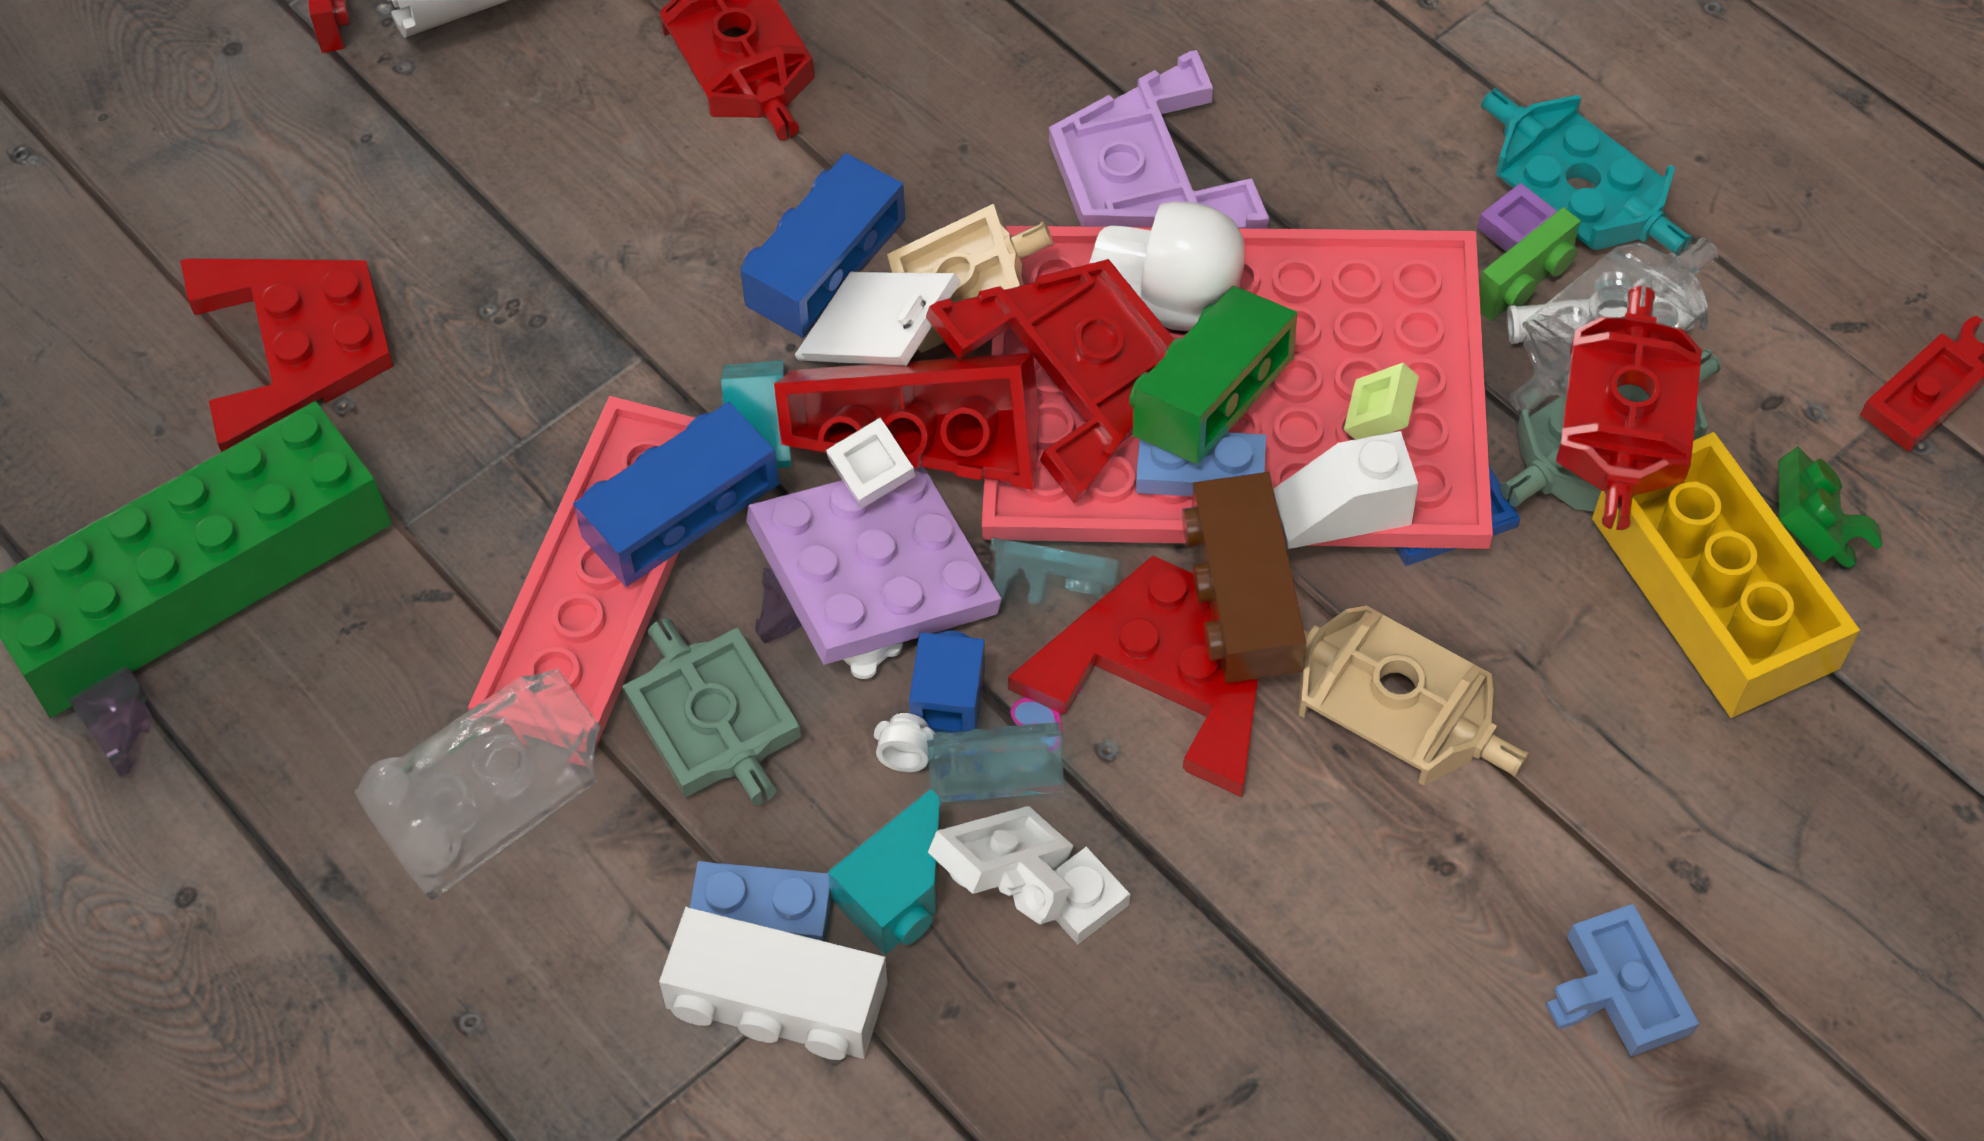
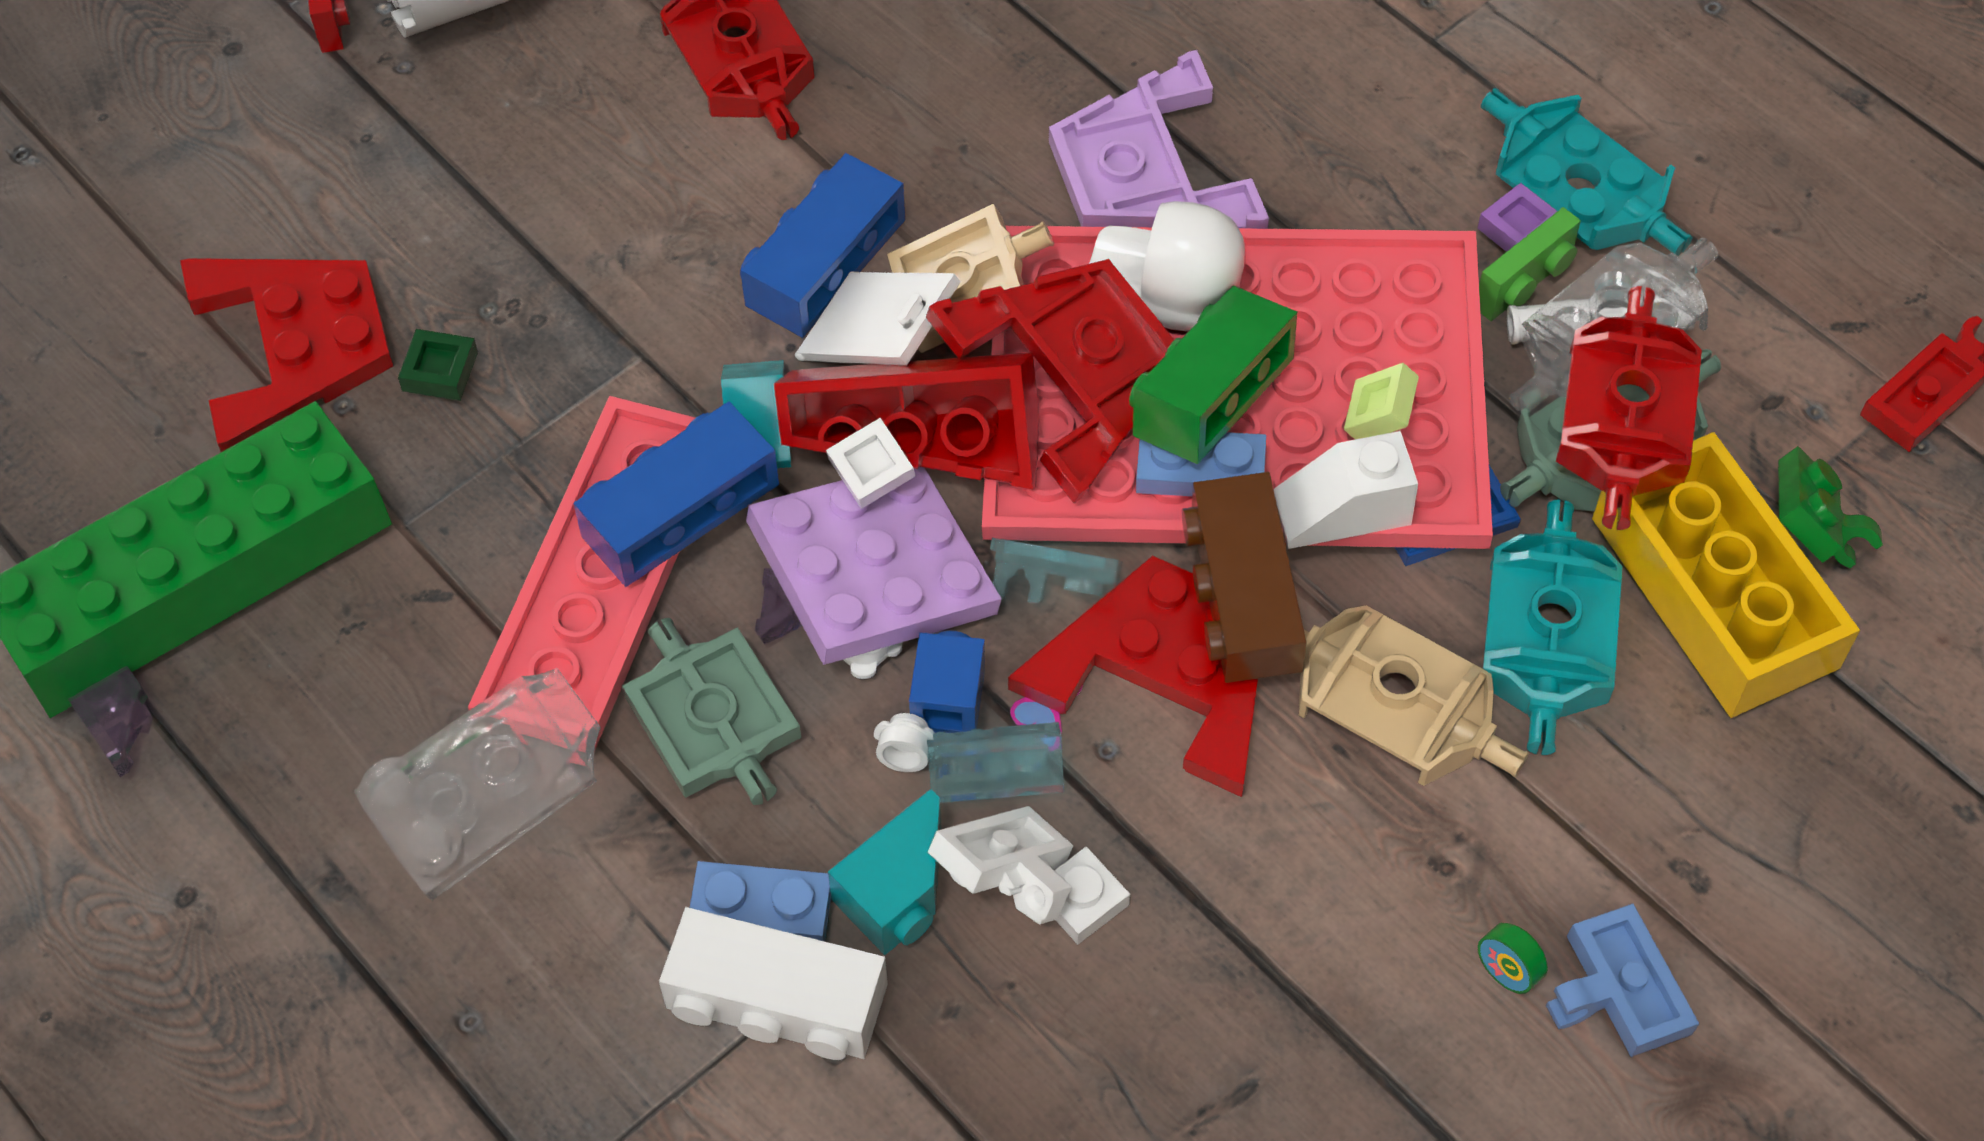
(438, 364): none -> dark green plate
(1512, 957): none -> tile
(1544, 664): none -> teal plate

